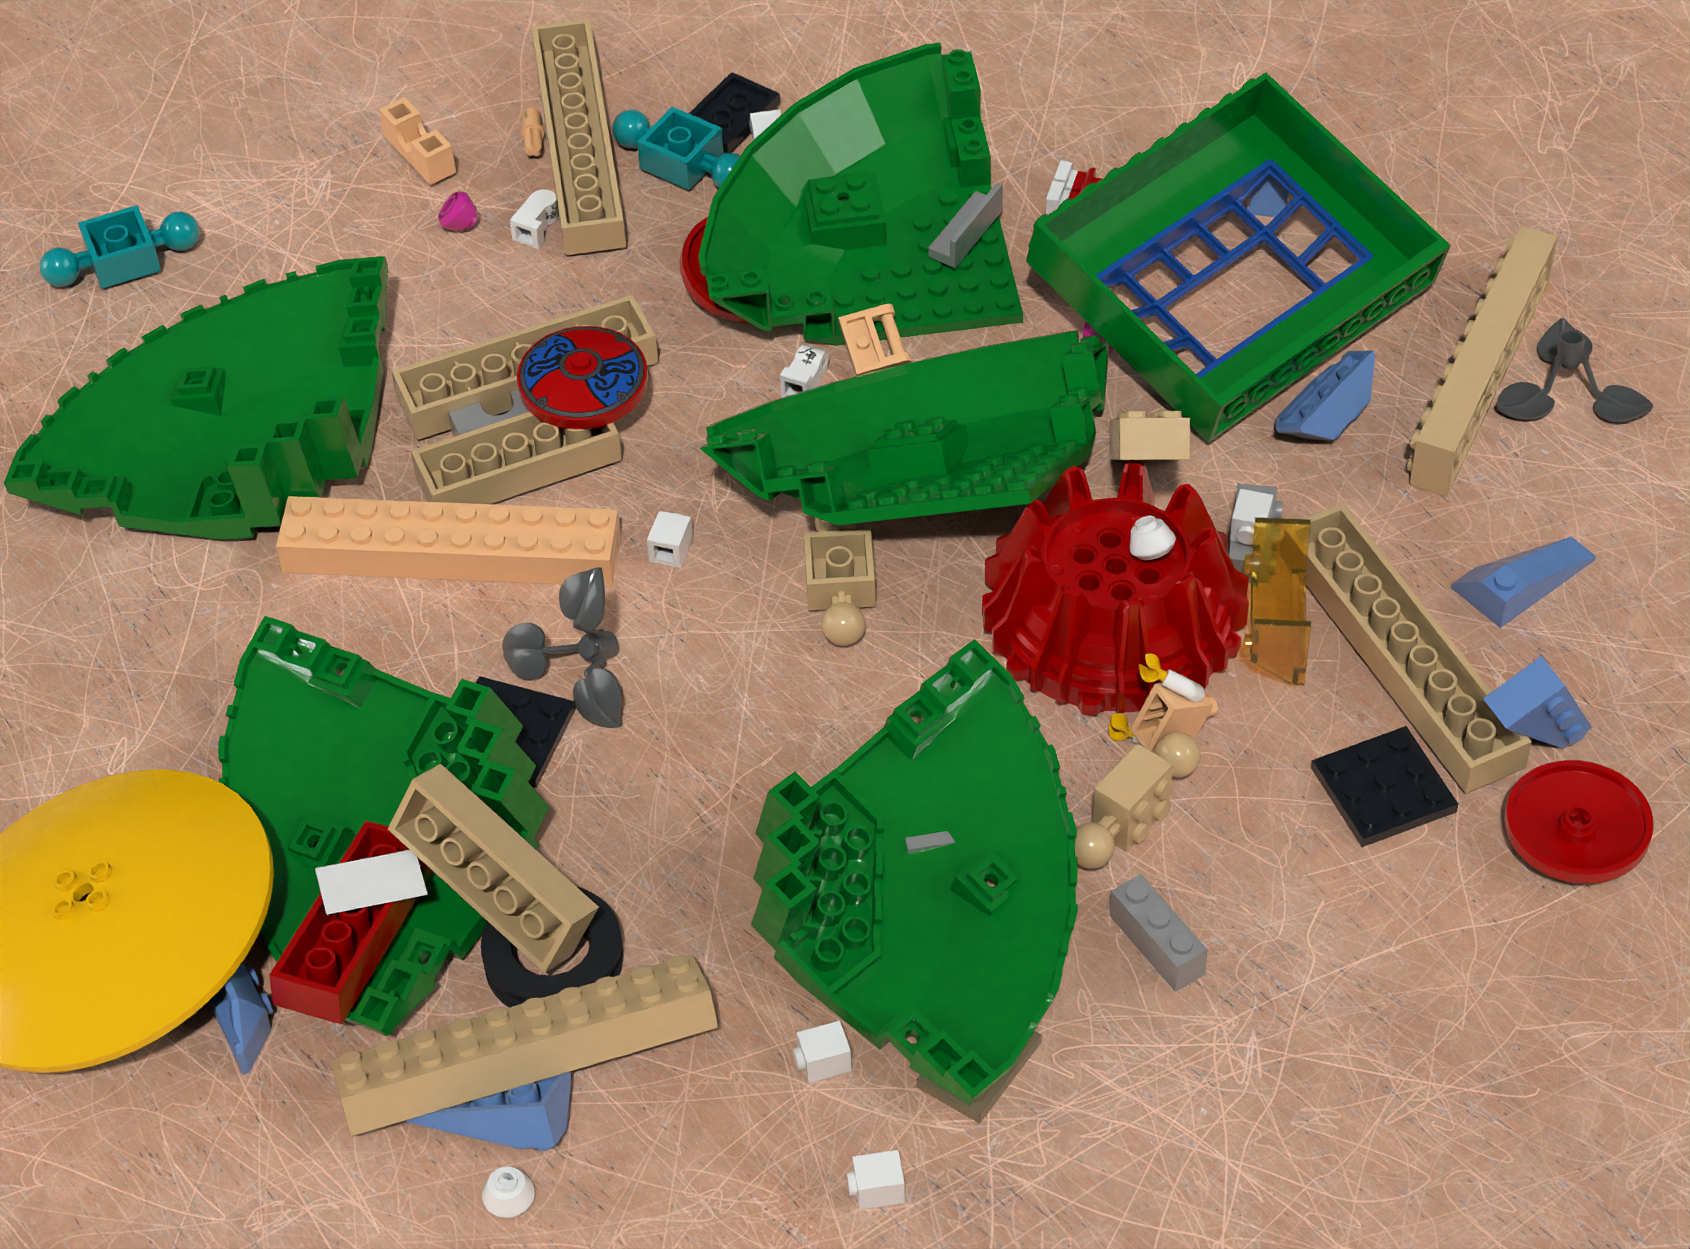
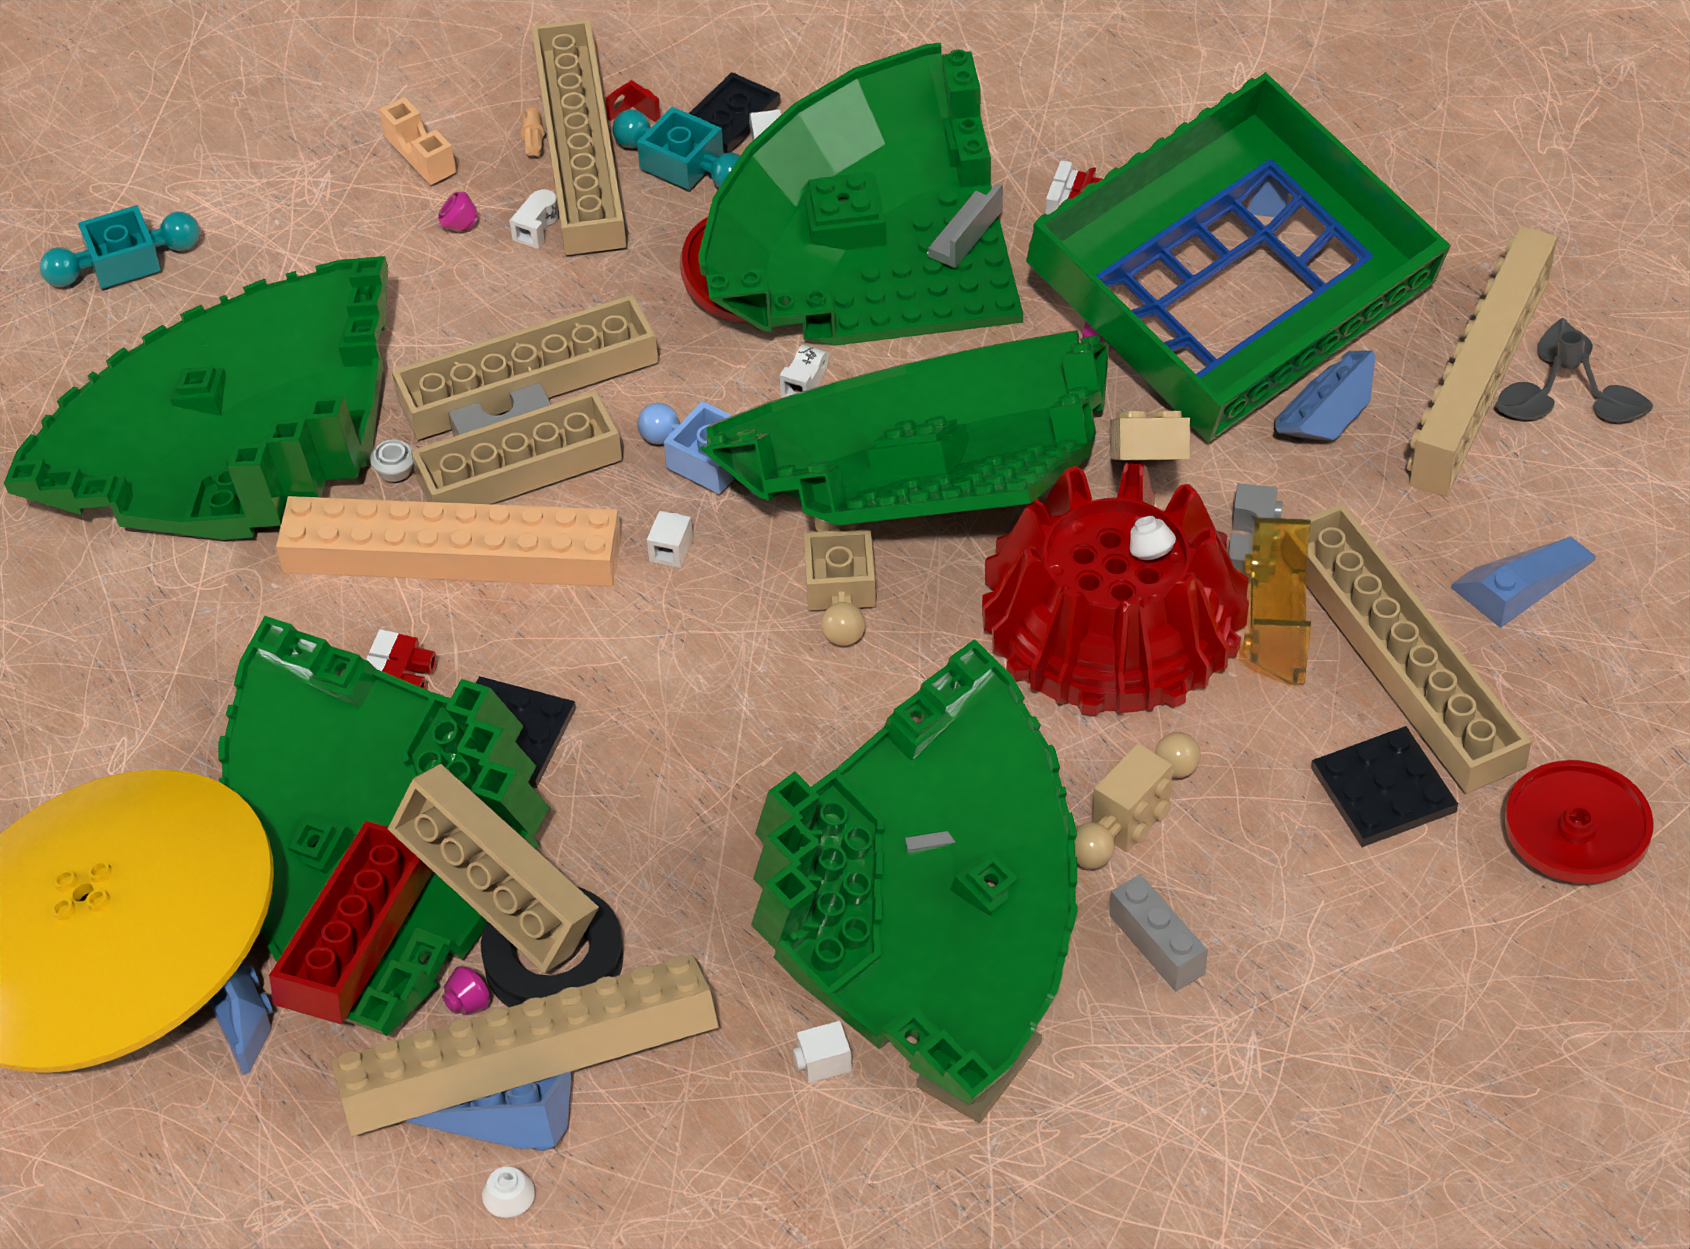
(370, 881): white sticker -> none
(392, 460): none -> white cone
(401, 657): none -> red hips
(465, 992): none -> dark pink cone
(582, 377): dish -> none
(584, 602): dark grey plant -> none
(635, 97): none -> red bracket
(682, 442): none -> light blue brick
(864, 343): light nougat plate -> none
(877, 1180): white brick -> none
(1171, 707): light nougat torso -> none
(1248, 506): white brick -> none
(1539, 706): medium blue wedge -> none

